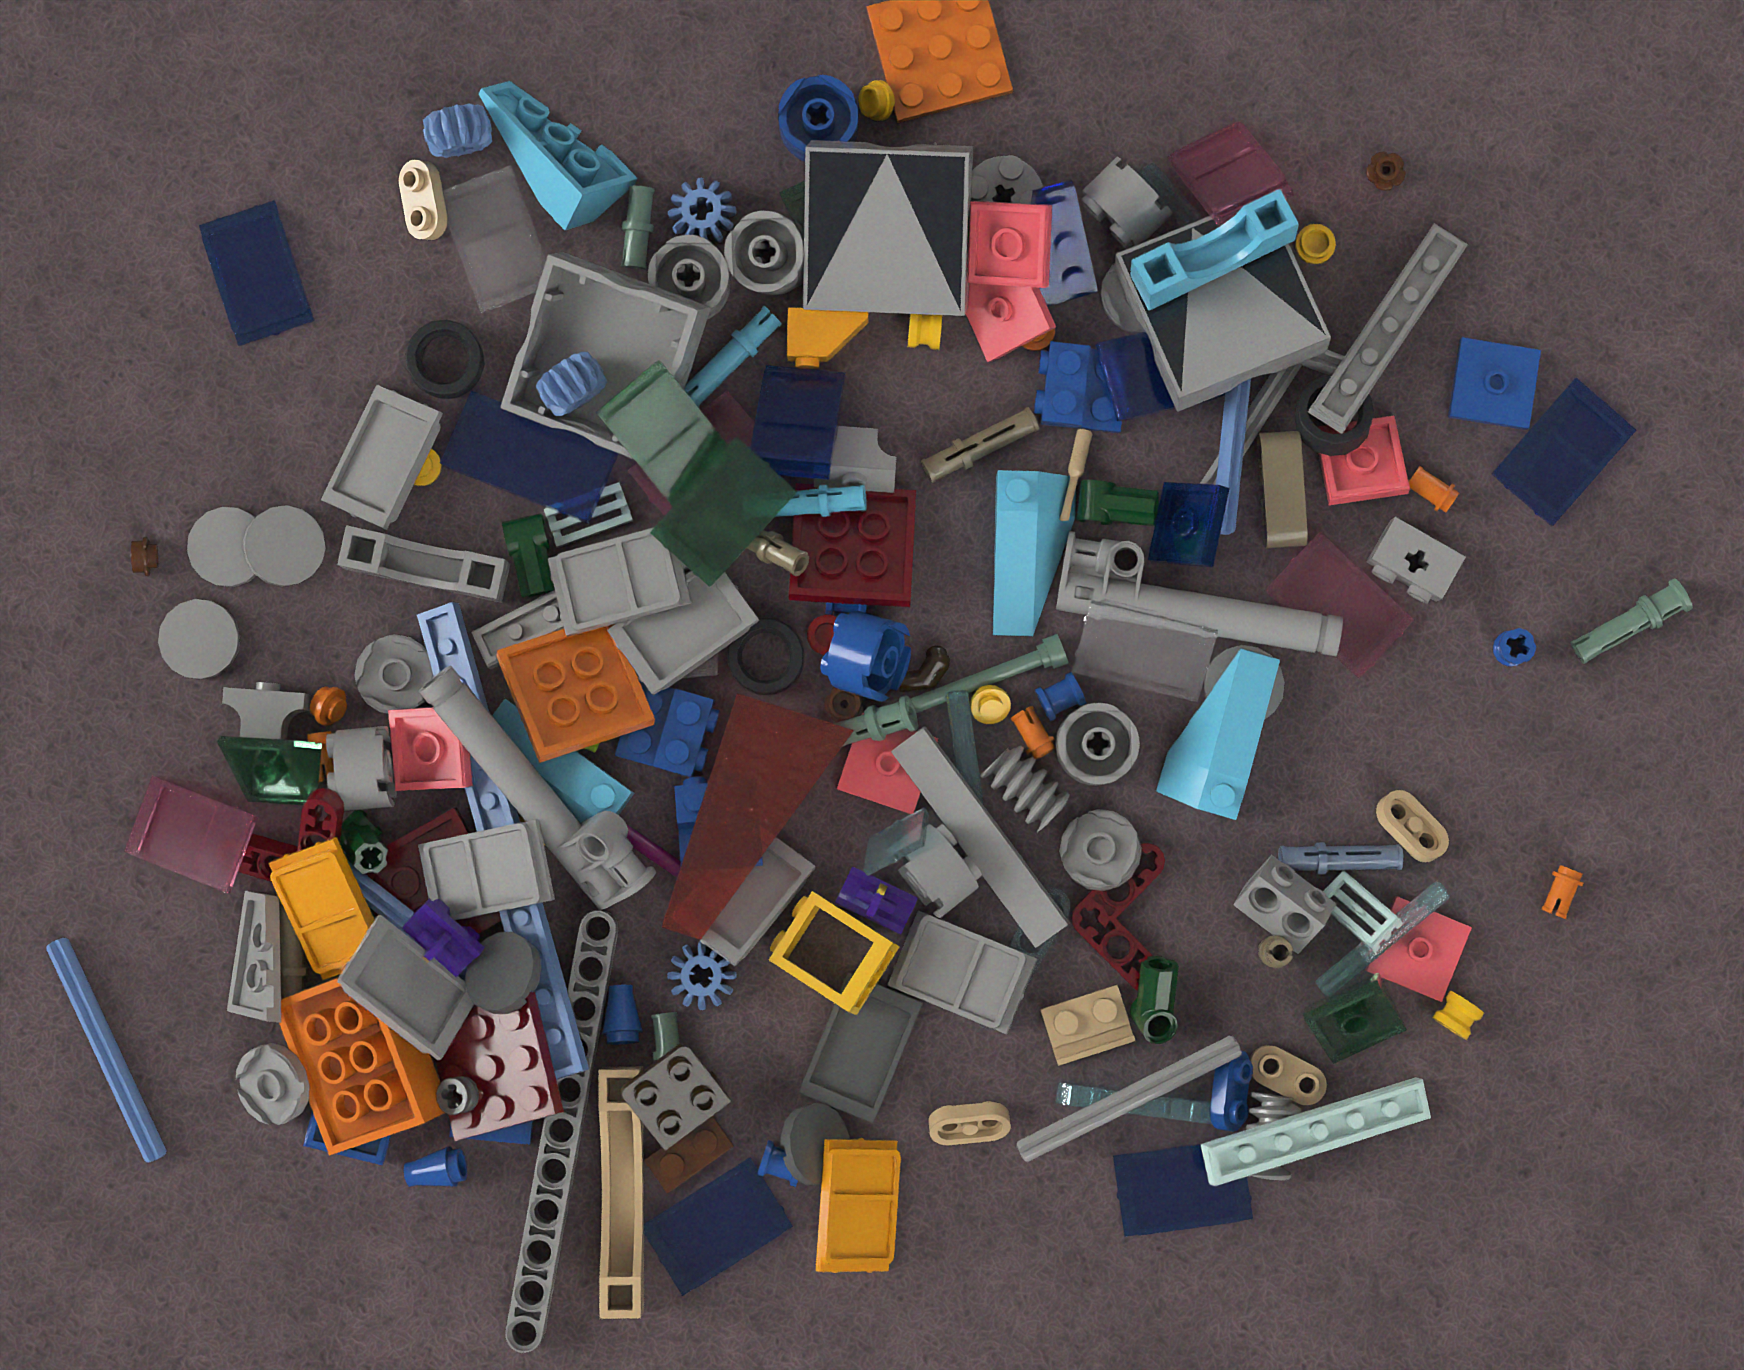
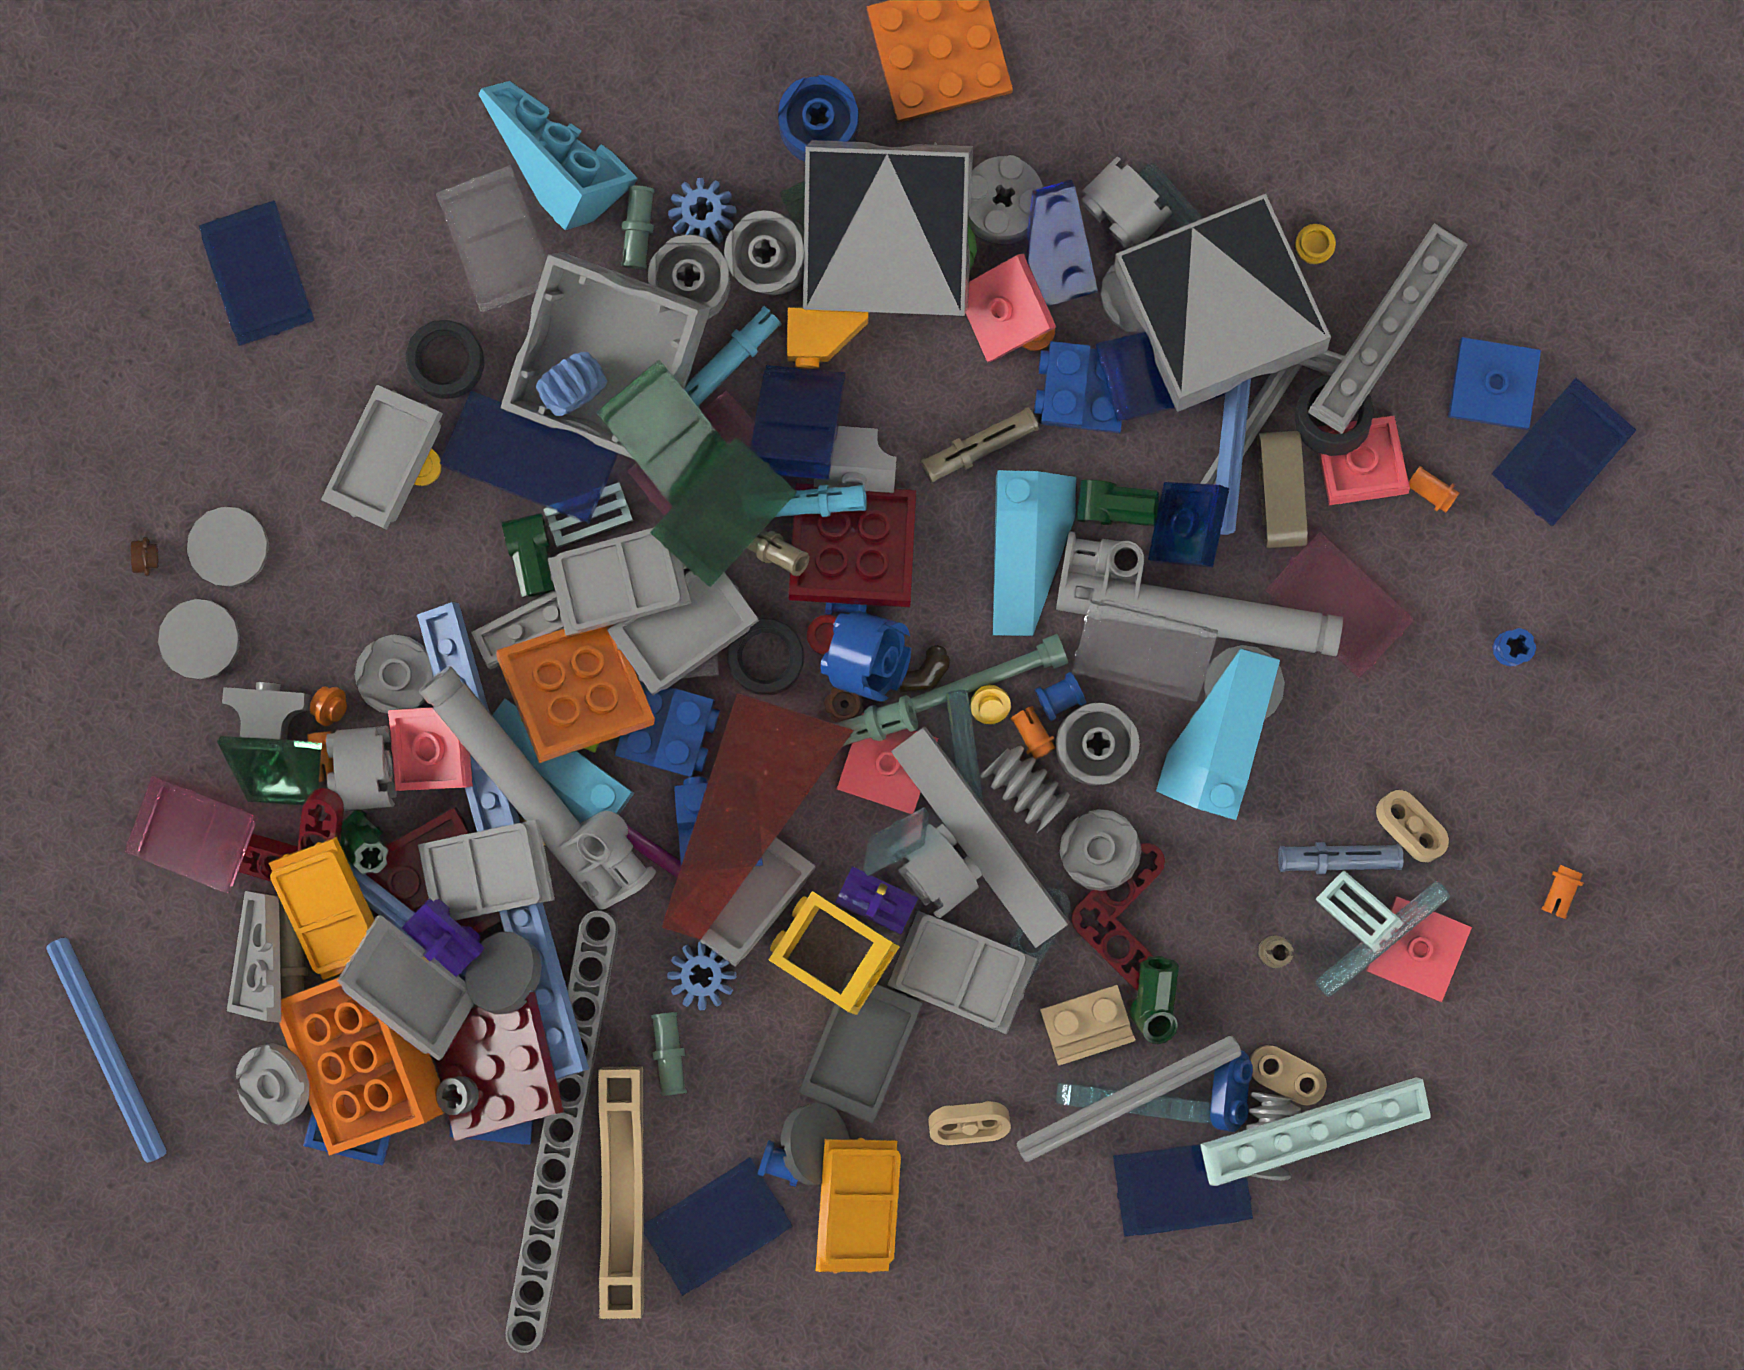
(284, 545): light grey tile -> none
(423, 198): tan plate -> none
(423, 564): light grey arch -> none
(439, 1168): blue cone -> none
(457, 130): medium blue gear -> none
(621, 1016): blue cone -> none
(674, 1095): bracket -> none
(689, 1154): reddish brown plate -> none
(876, 100): yellow plate -> none
(925, 330): yellow wheel -> none
(1009, 244): coral plate -> none
(1076, 468): tan piece -> none
(1185, 266): medium azure arch -> none
(1228, 171): clear pink piece -> none
(1285, 903): light grey brick -> none
(1354, 1018): clear green slope -> none
(1375, 170): reddish brown plate -> none
(1438, 561): light grey brick -> none
(1458, 1015): yellow wheel -> none
(1647, 613): sand green pin -> none

